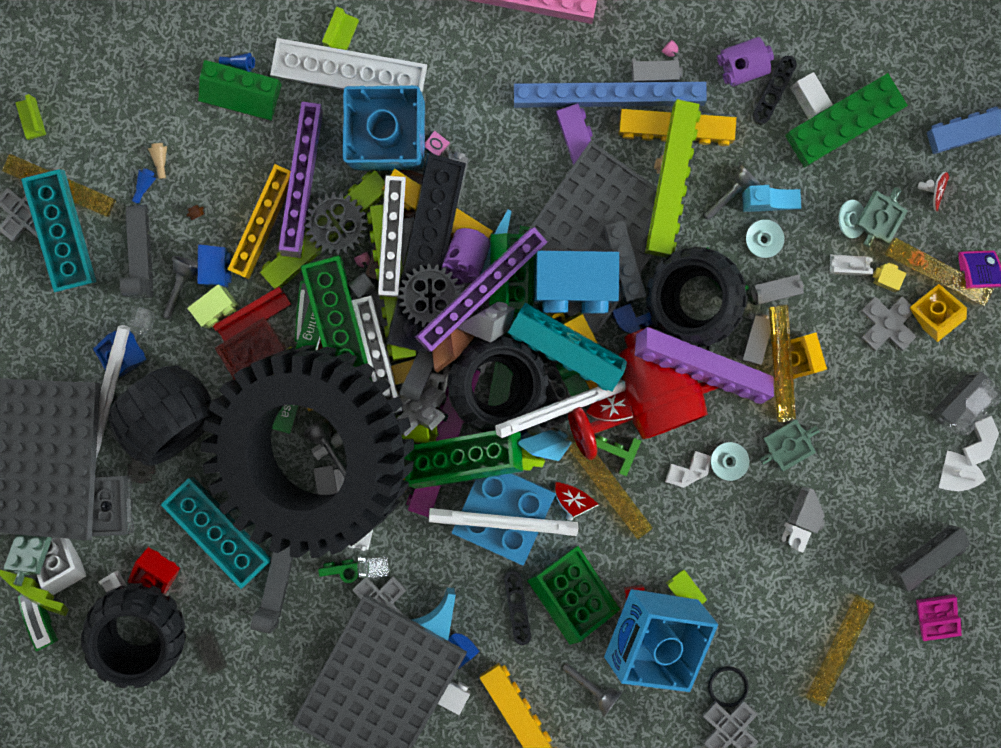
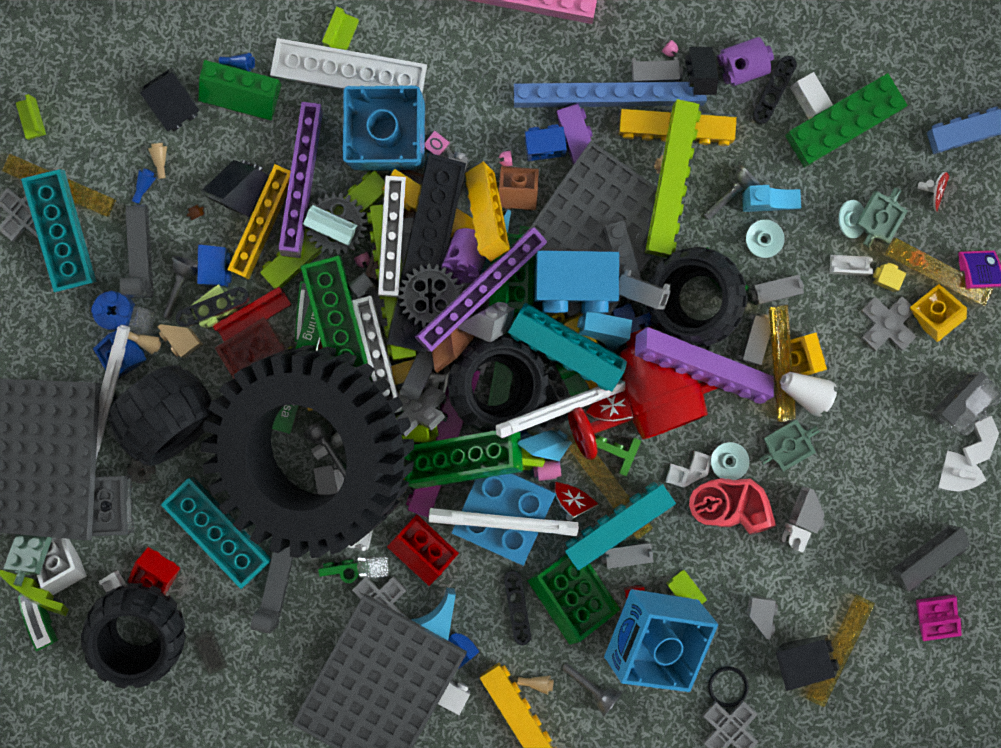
(103, 311): none -> blue brick
(148, 343): none -> tan cone
(169, 100): none -> black slope
(182, 339): none -> tan slope
(211, 303): none -> black beam
(237, 187): none -> black slope
(330, 225): none -> light aqua piece
(423, 550): none -> red slope
(486, 212): none -> yellow brick
(507, 158): none -> bright pink hinge
(518, 188): none -> nougat slope
(542, 684): none -> tan cone
(545, 143): none -> blue brick
(549, 471): none -> bright pink brick
(608, 329): none -> medium azure arch
(618, 525): none -> teal brick
(628, 555): none -> light grey brick
(643, 291): none -> light grey brick
(702, 71): none -> black brick
(732, 502): none -> coral piece
(761, 613): none -> light grey slope
(806, 661): none -> black slope
(810, 392): none -> white cone

